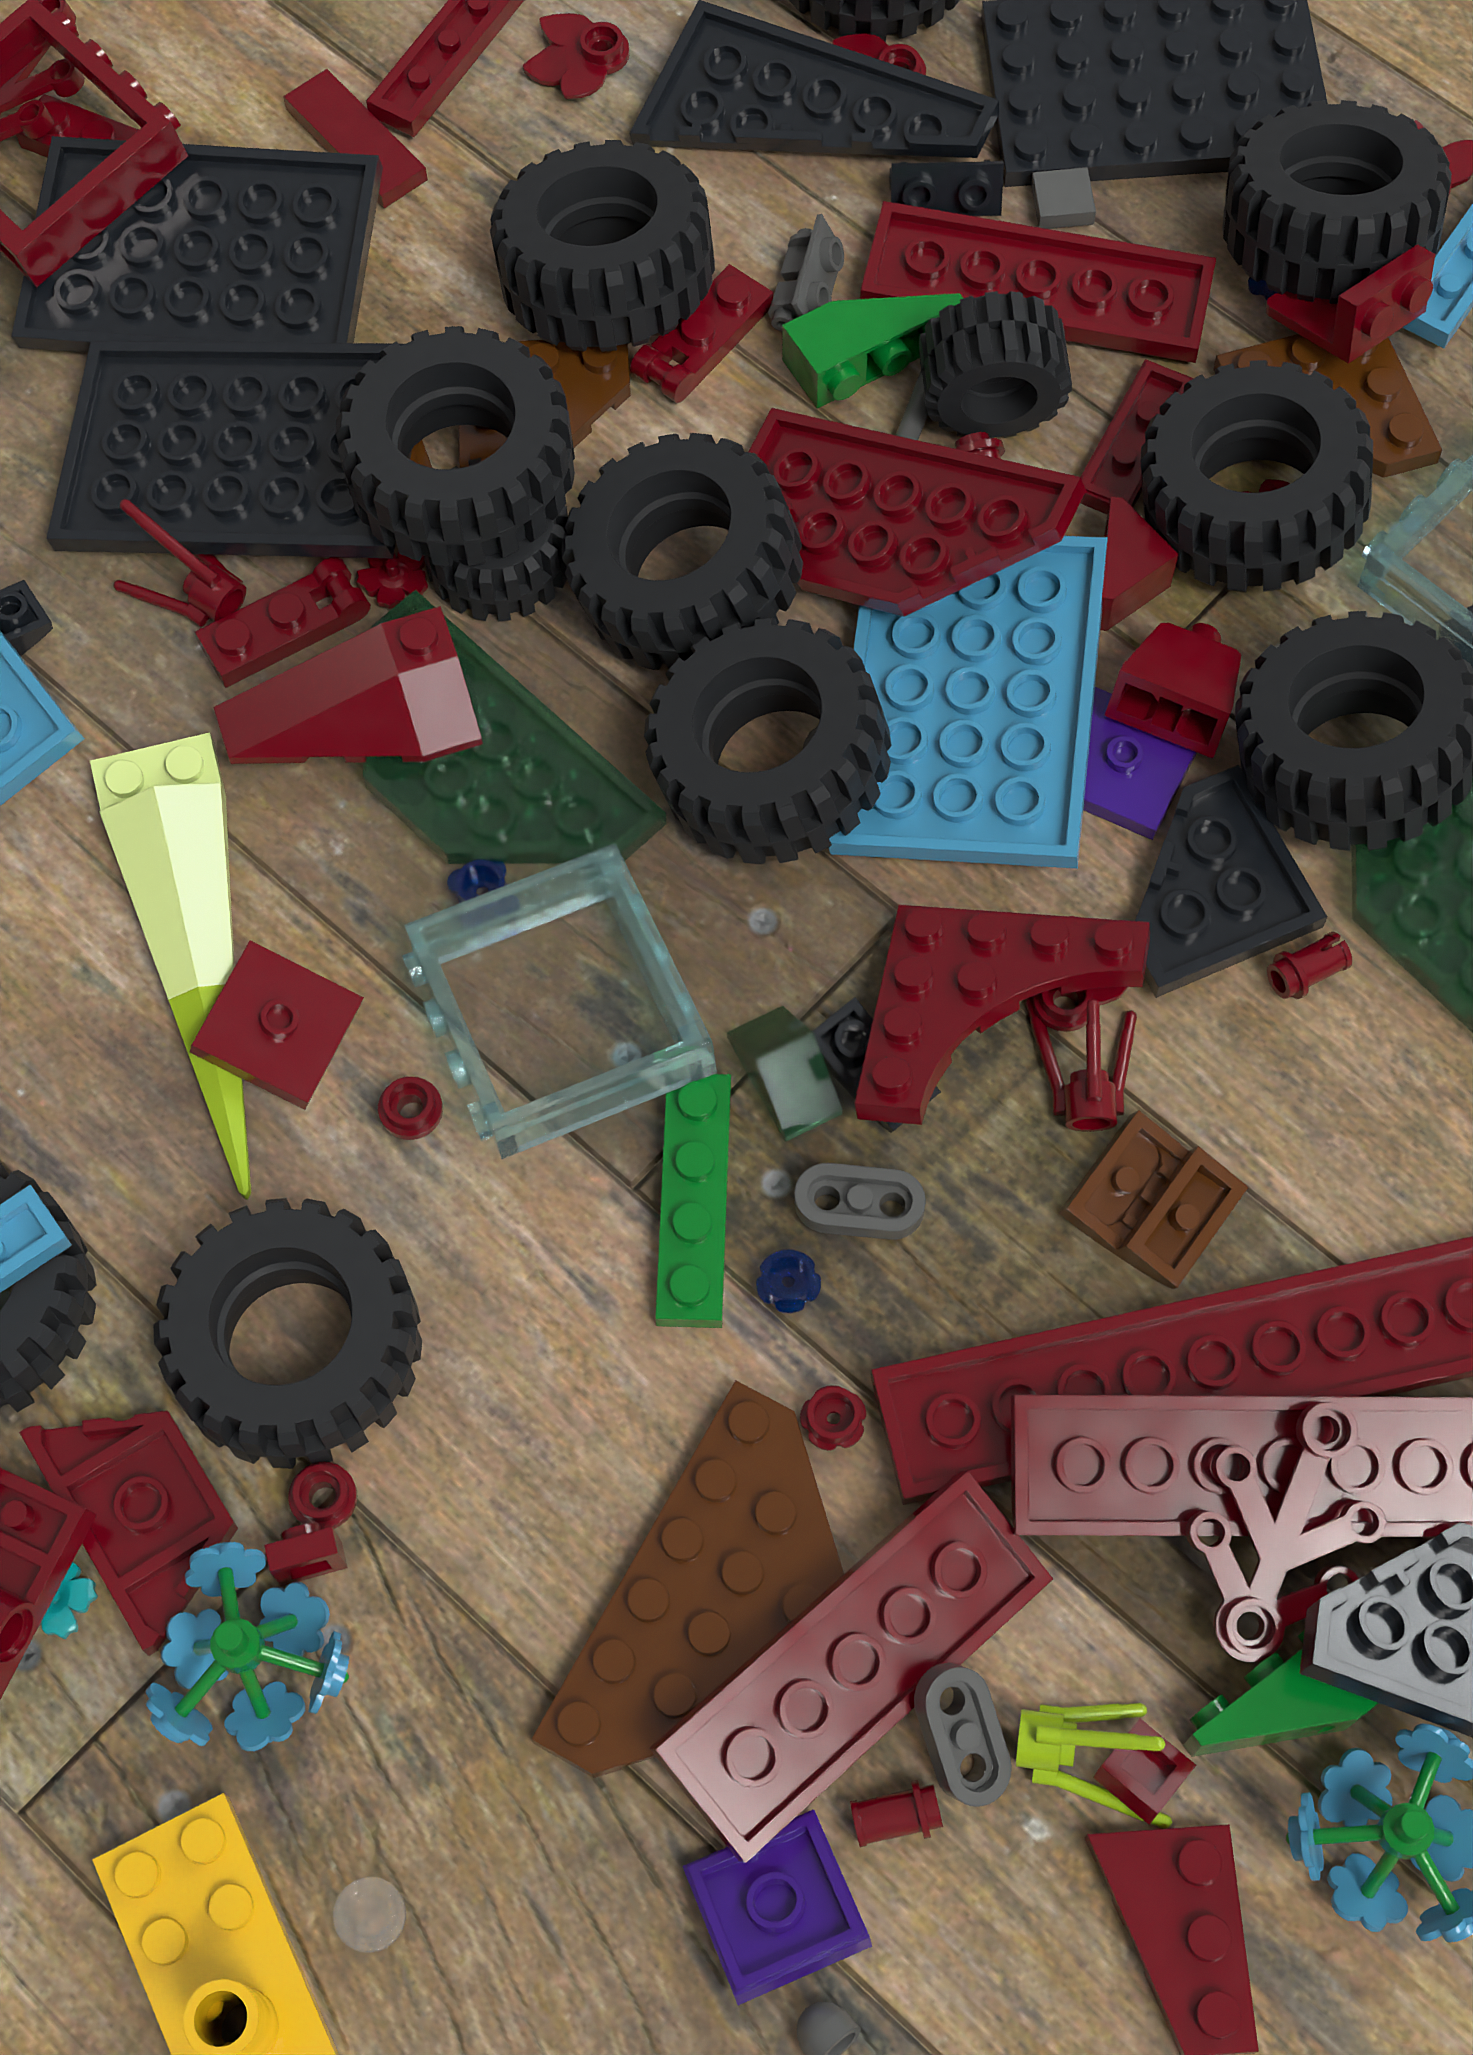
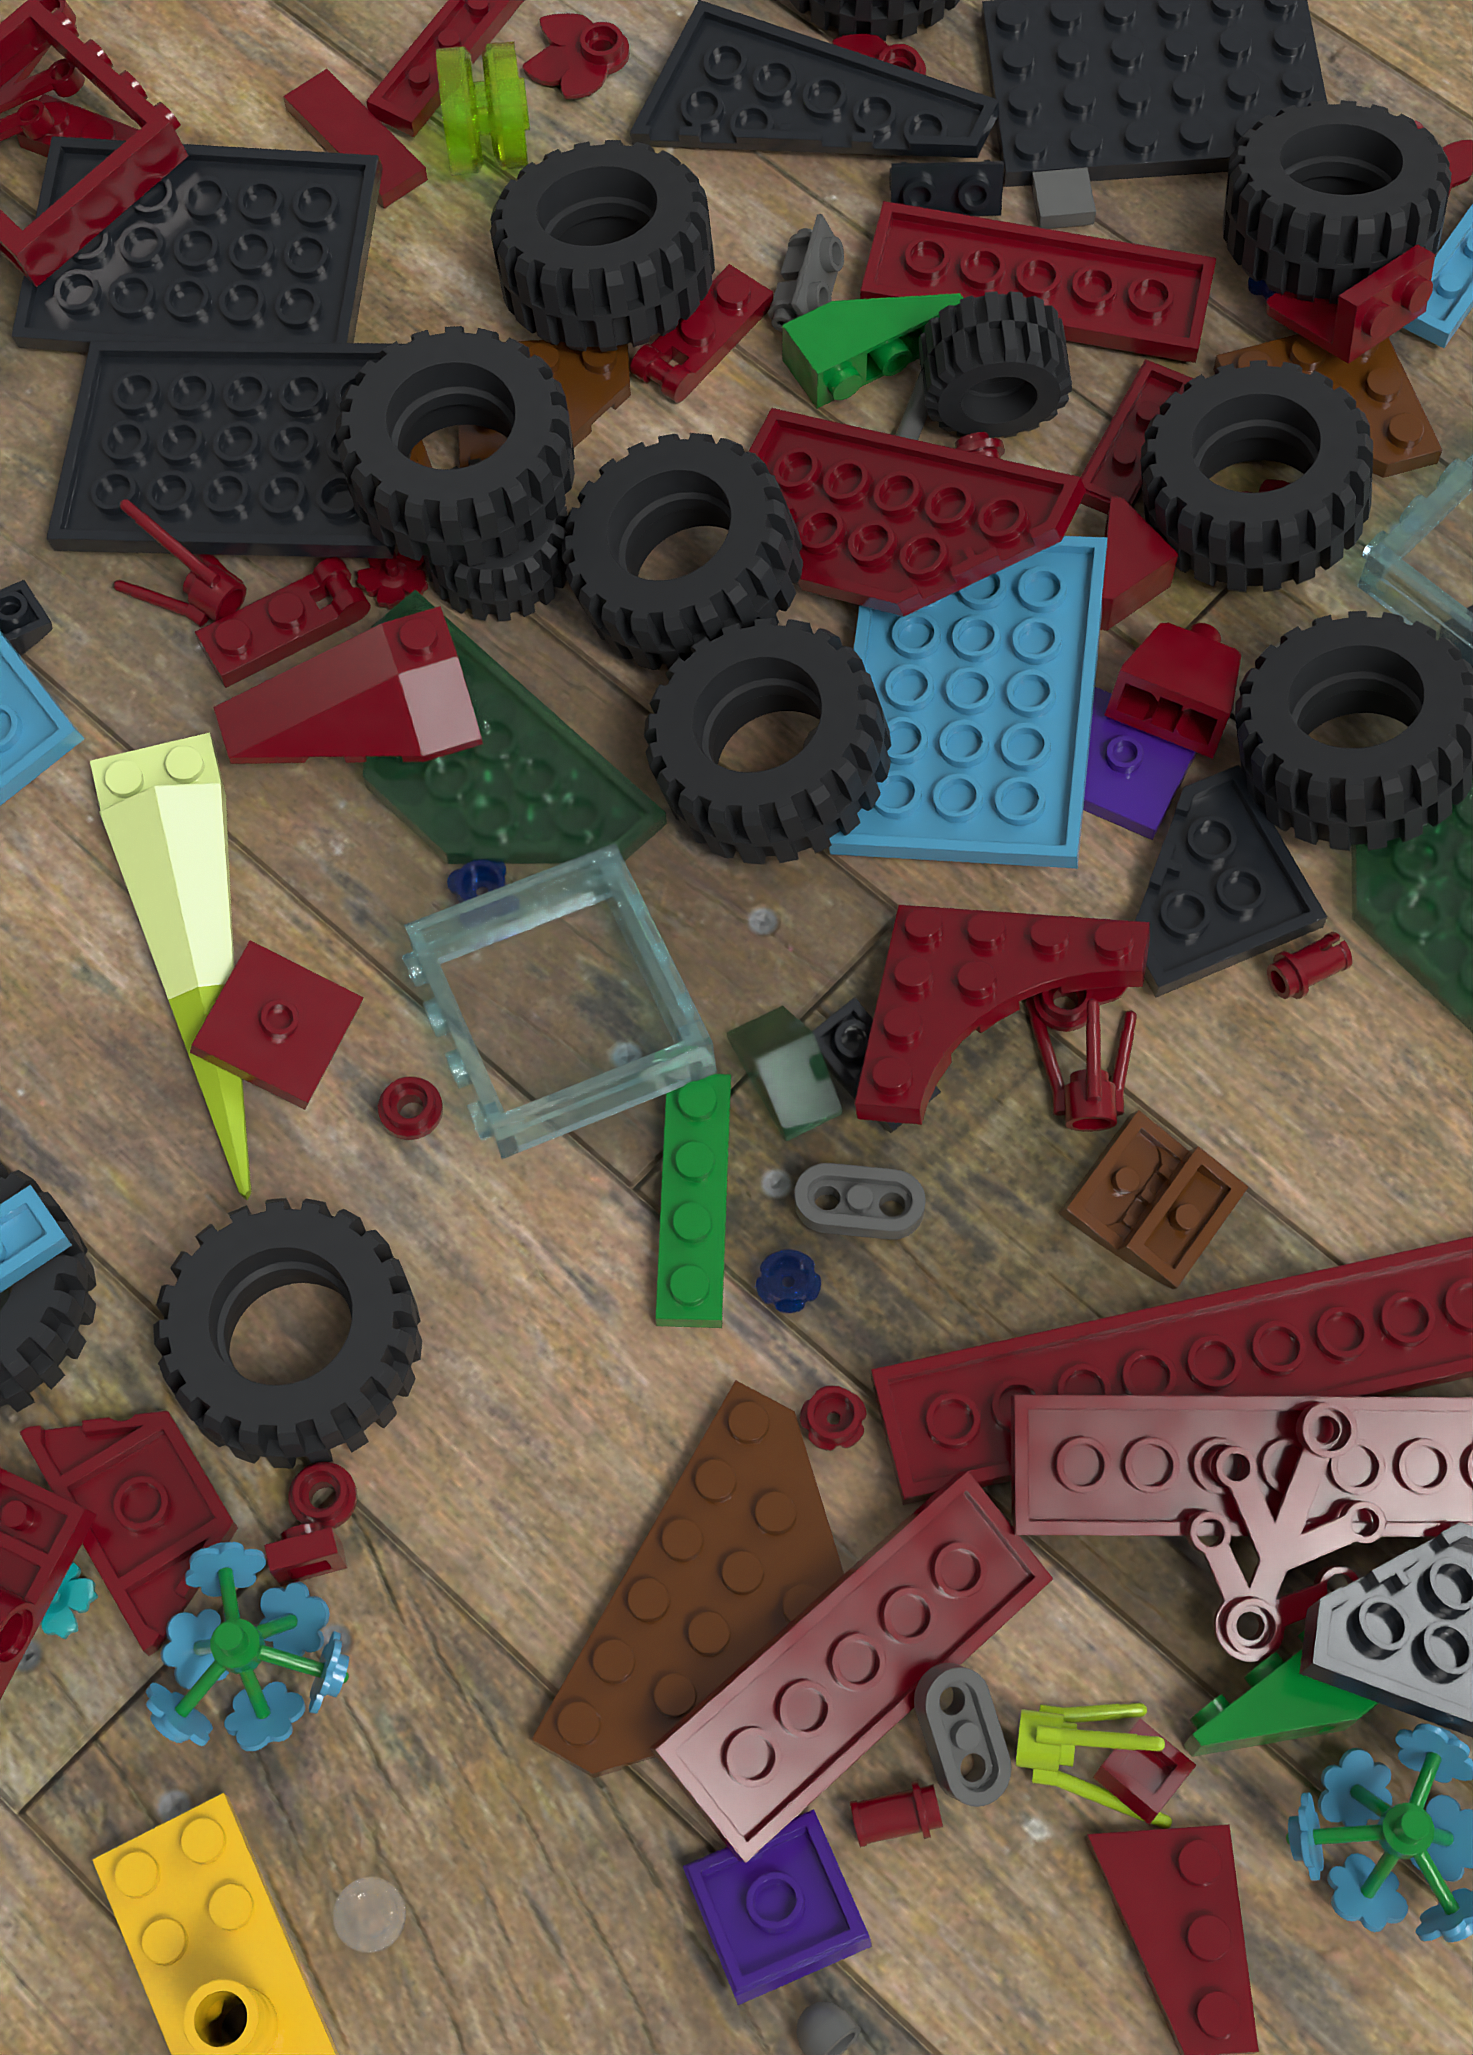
(483, 107): none -> clear neon green wheel

